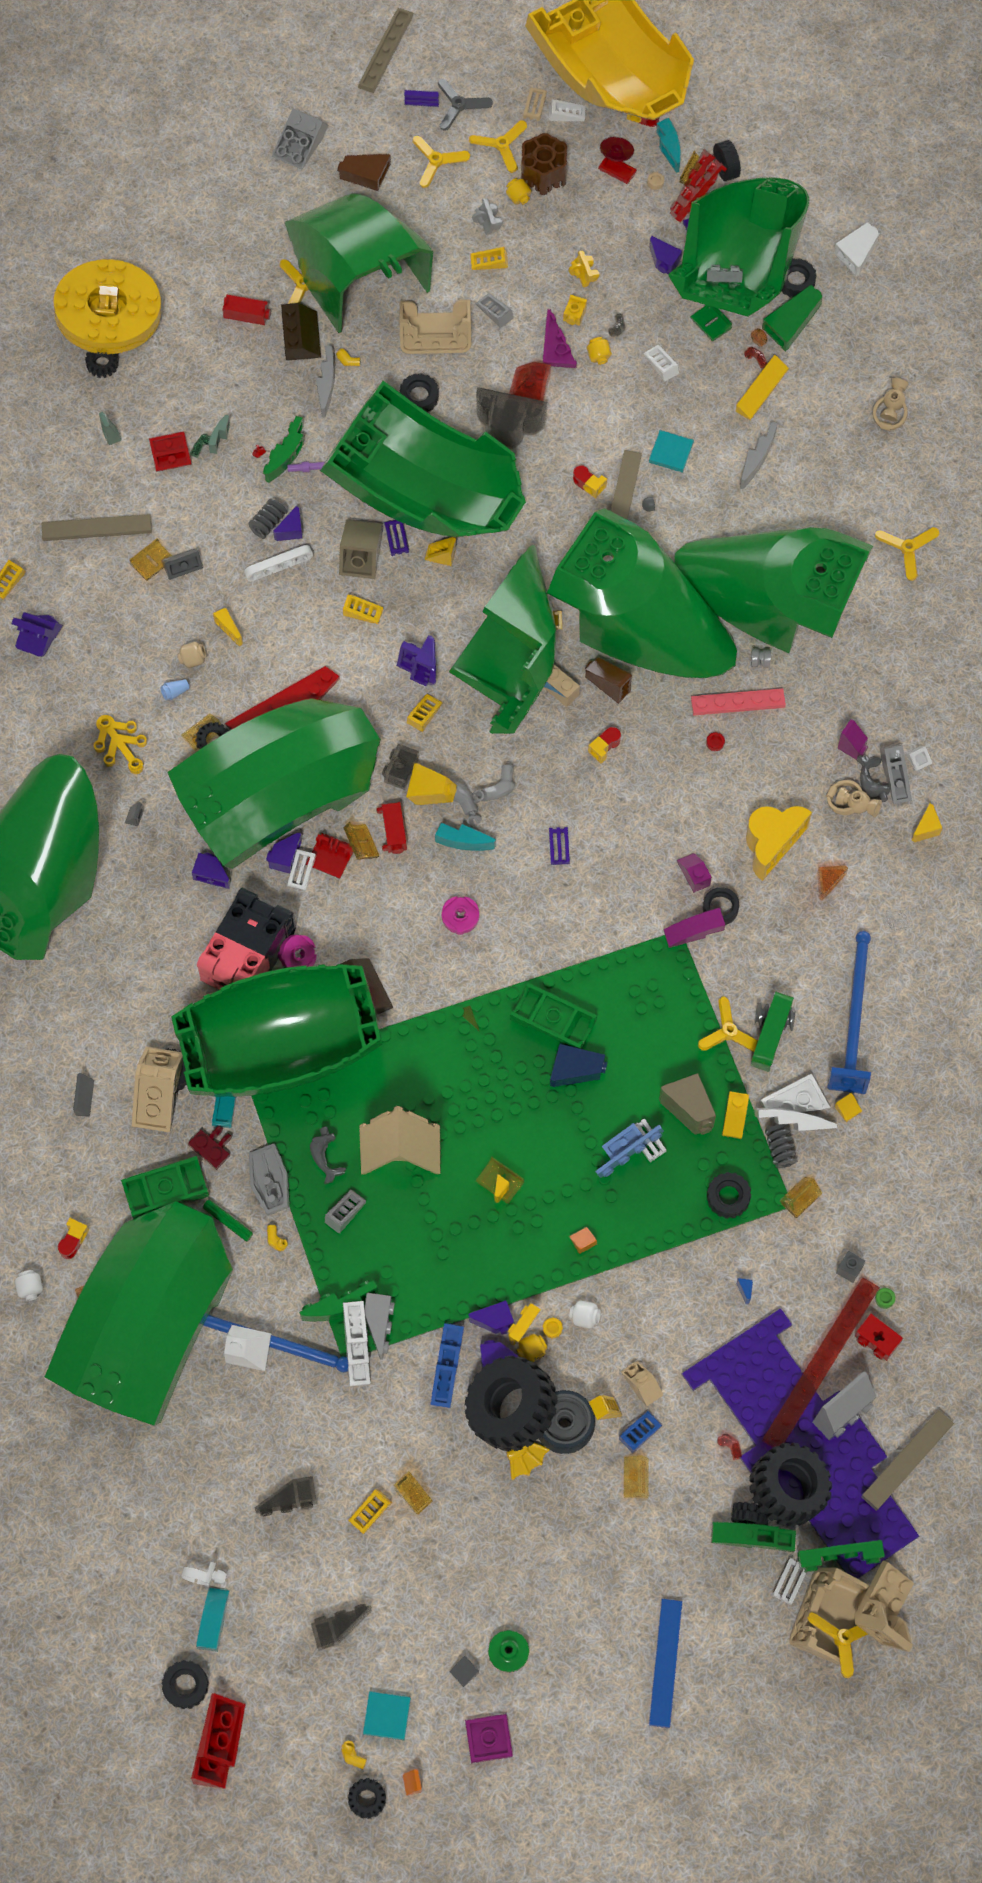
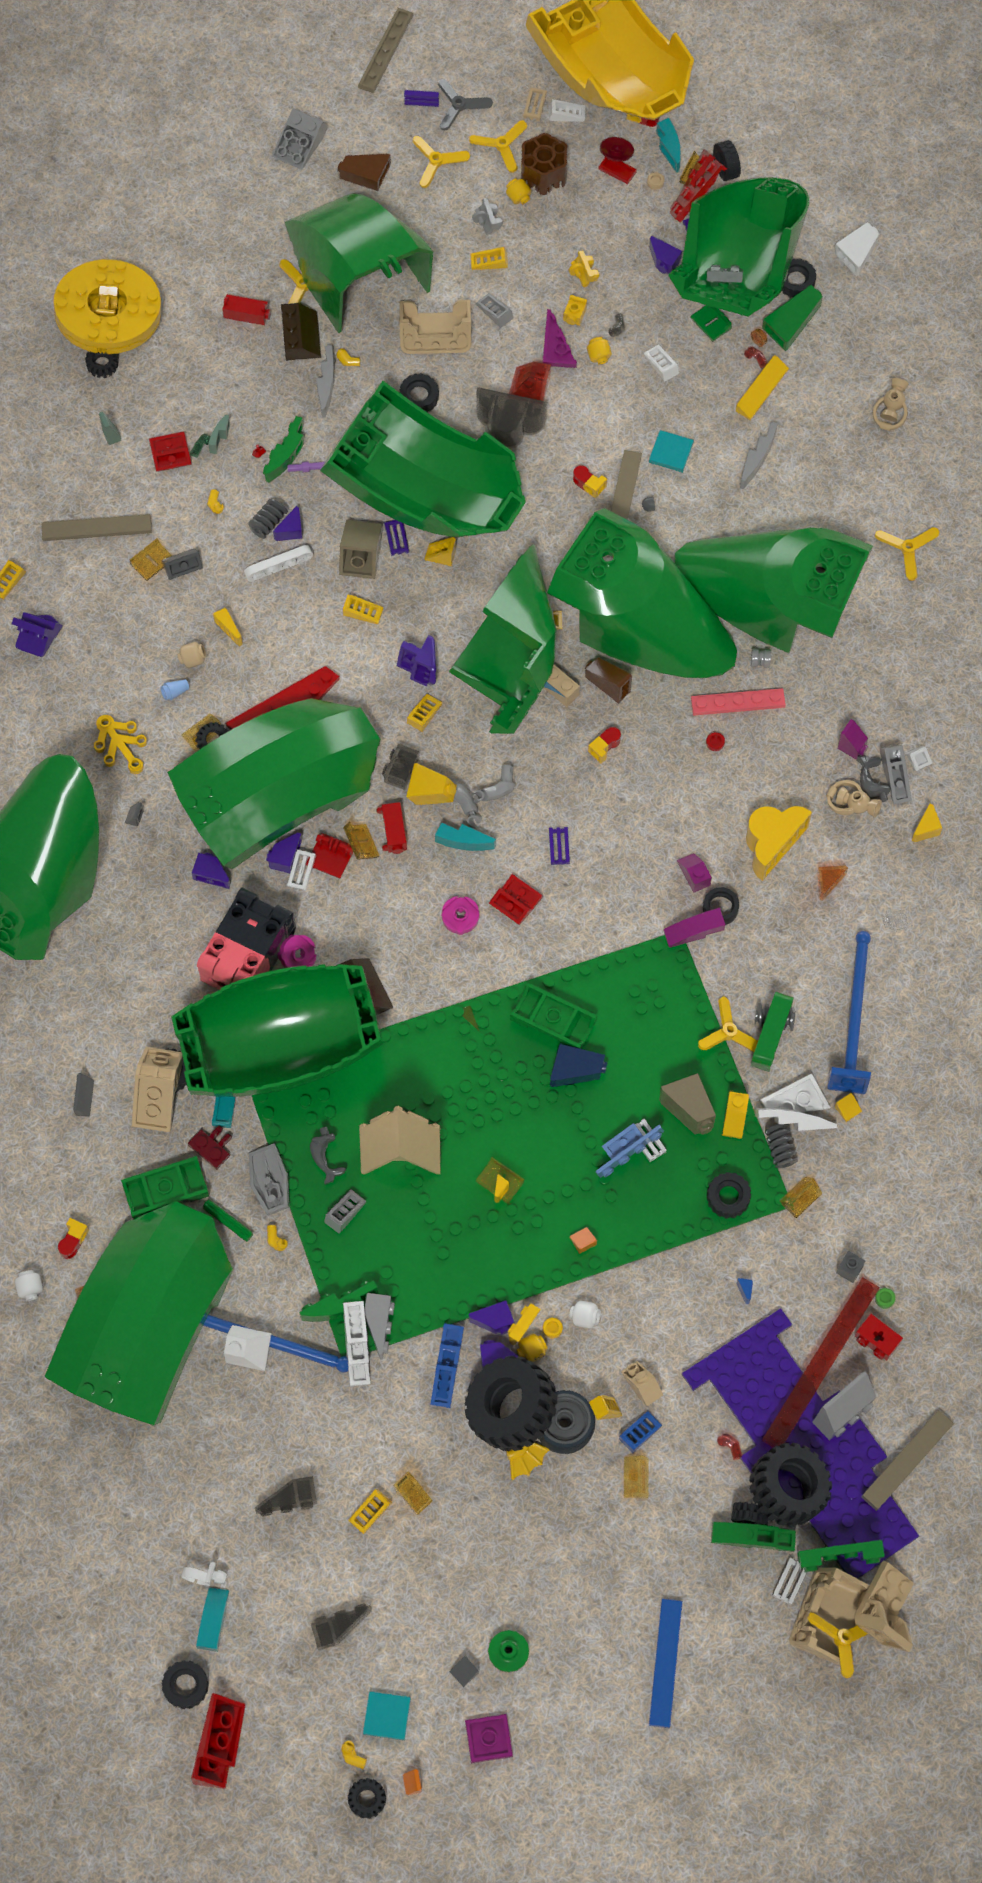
(213, 504): none -> yellow arm
(516, 899): none -> red slope

